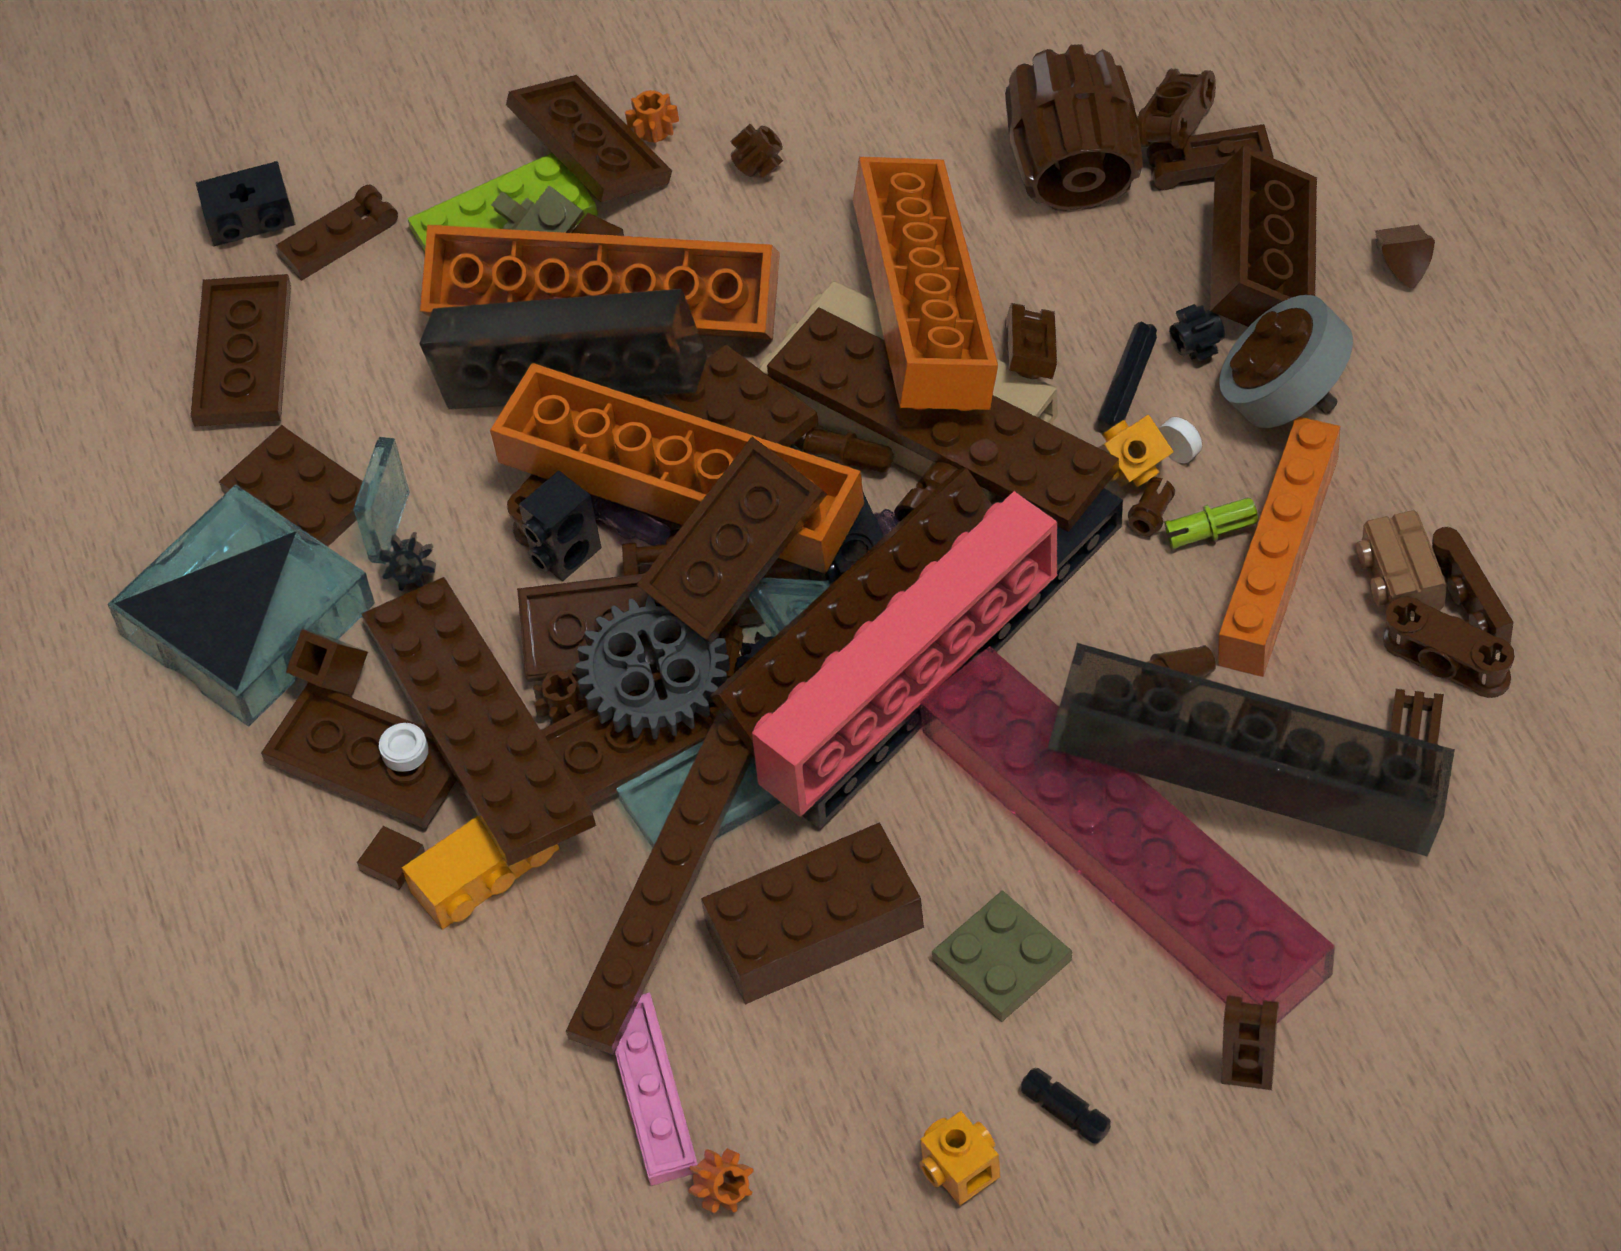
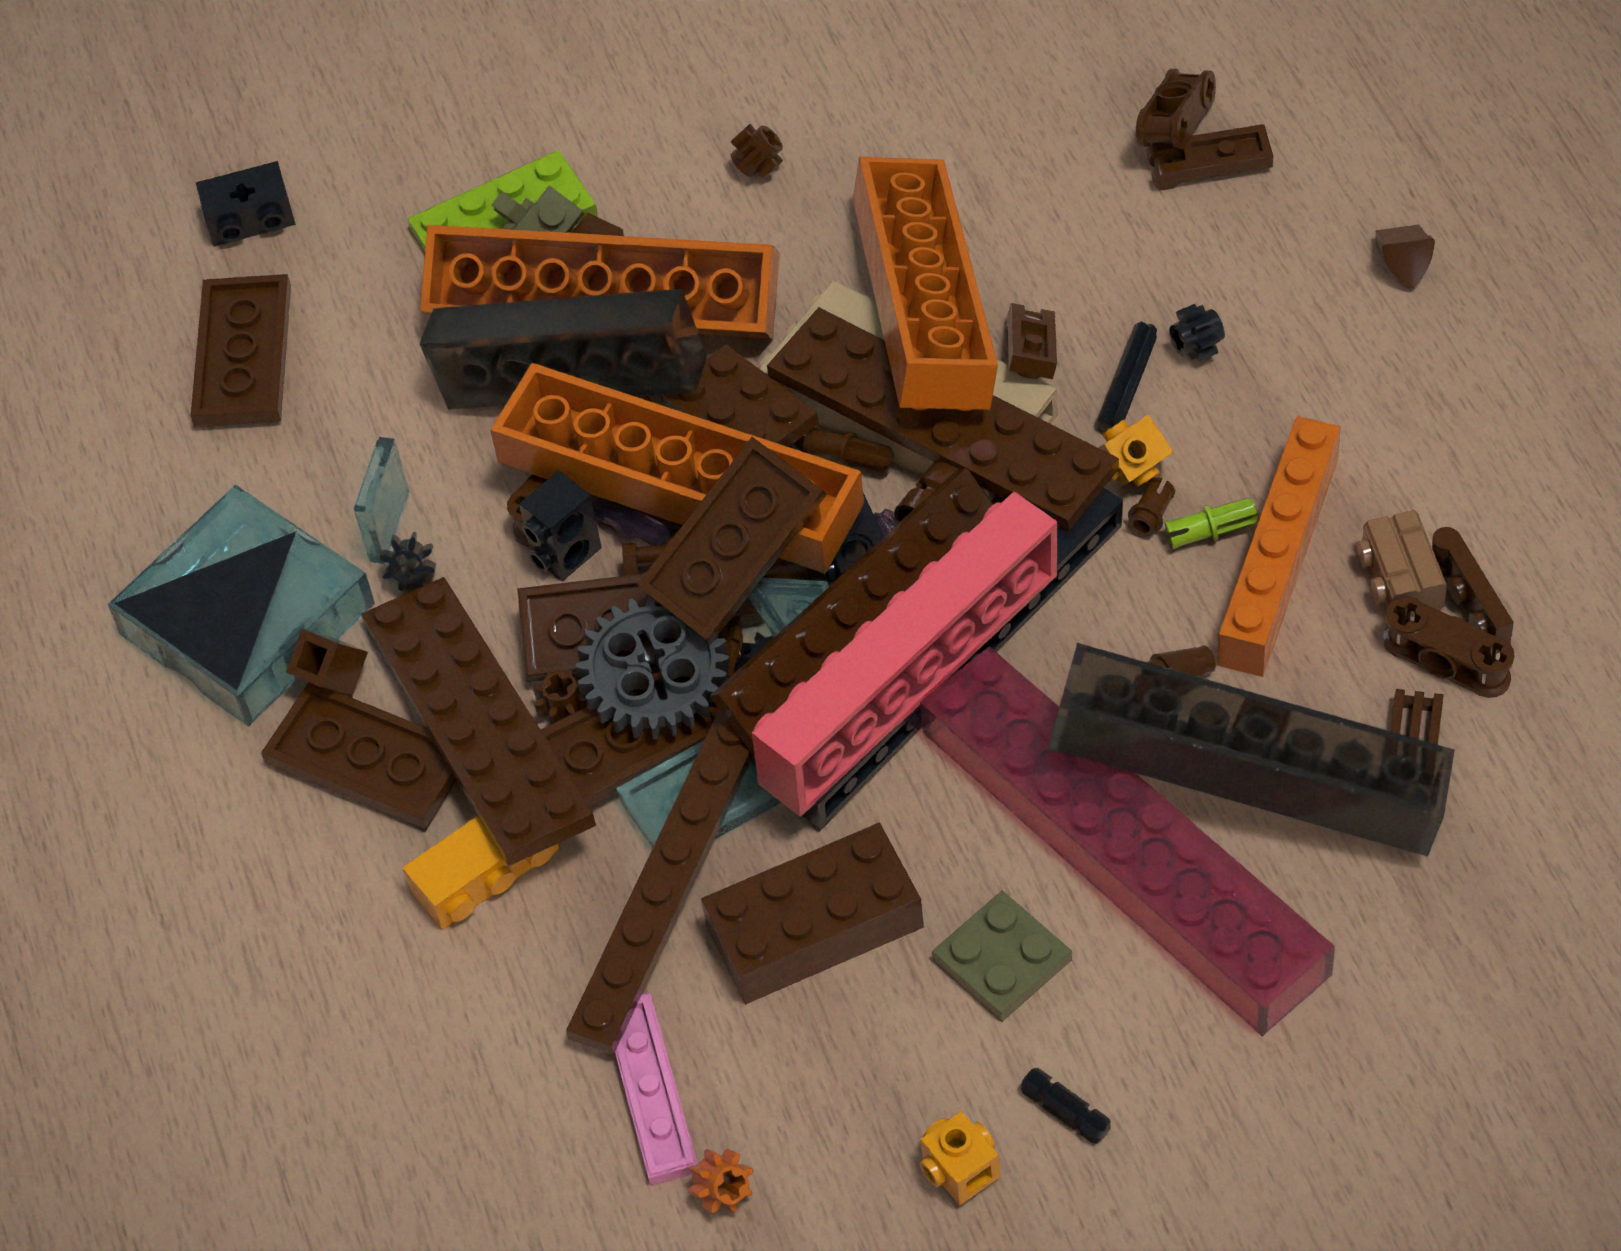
(298, 484): reddish brown plate -> none
(337, 232): reddish brown plate -> none
(388, 855): reddish brown tile -> none
(403, 747): white tile -> none
(589, 138): reddish brown plate -> none
(652, 116): orange gear -> none
(1073, 128): reddish brown wheel -> none
(1182, 439): white tile -> none
(1249, 1043): reddish brown plate -> none
(1261, 235): reddish brown brick -> none
(1287, 362): light grey wheel -> none

